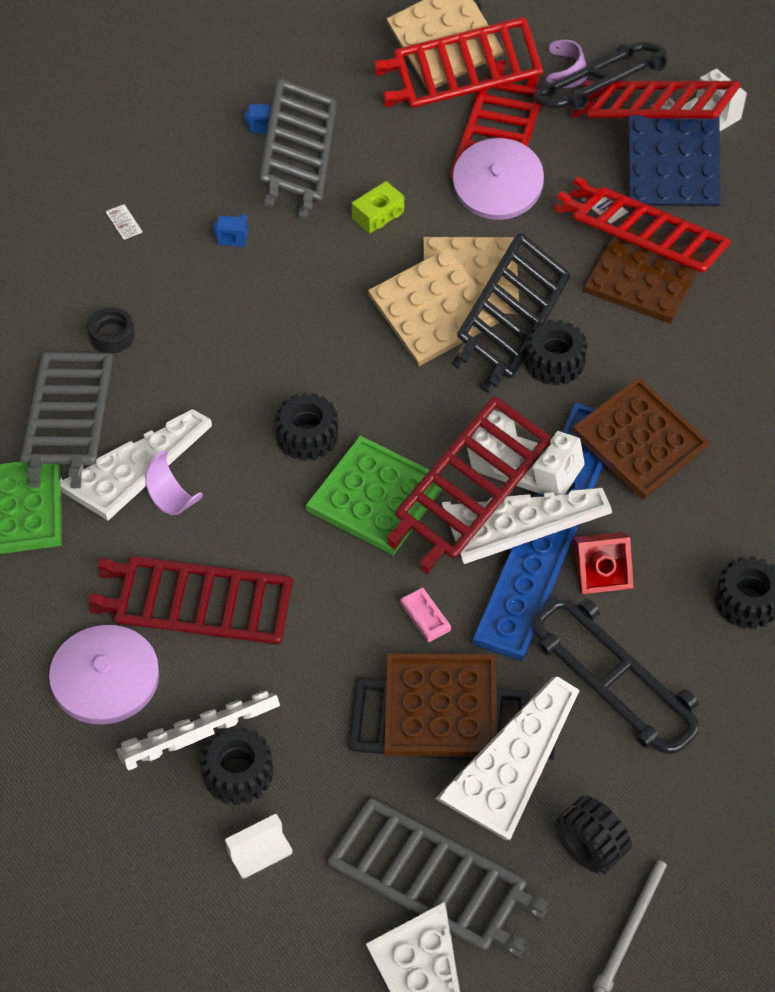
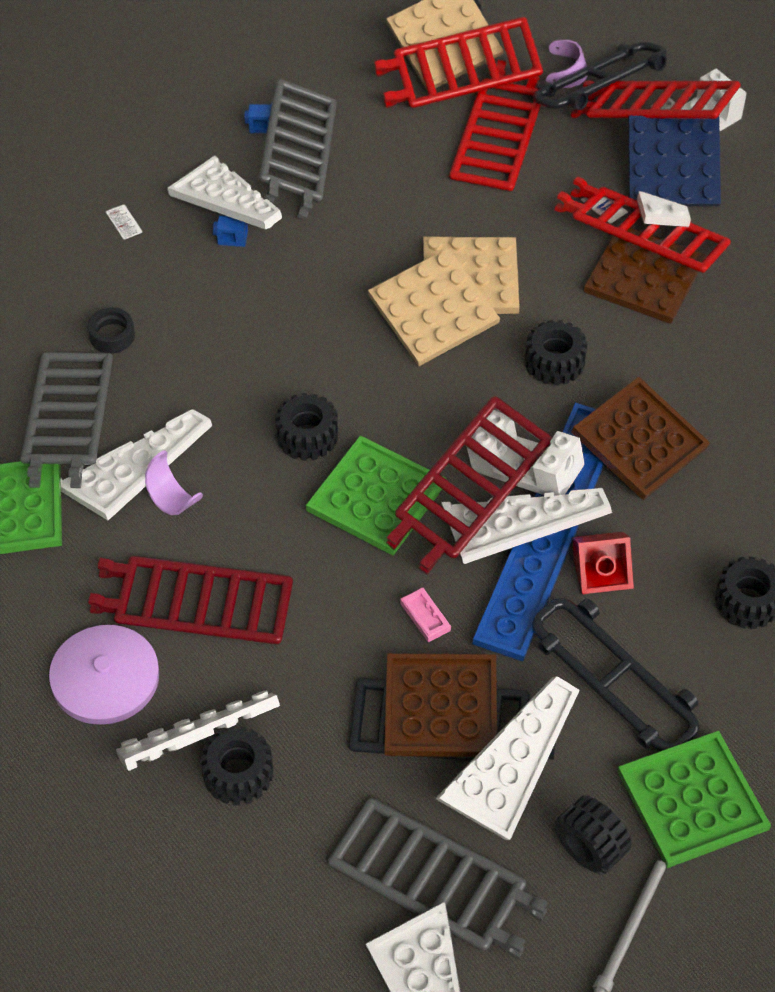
(225, 193): none -> white wing
(258, 846): white panel -> none
(378, 207): lime brick -> none
(472, 319): black bar -> none
(498, 178): lavender dish -> none
(662, 211): none -> white wing
(693, 799): none -> bright green plate

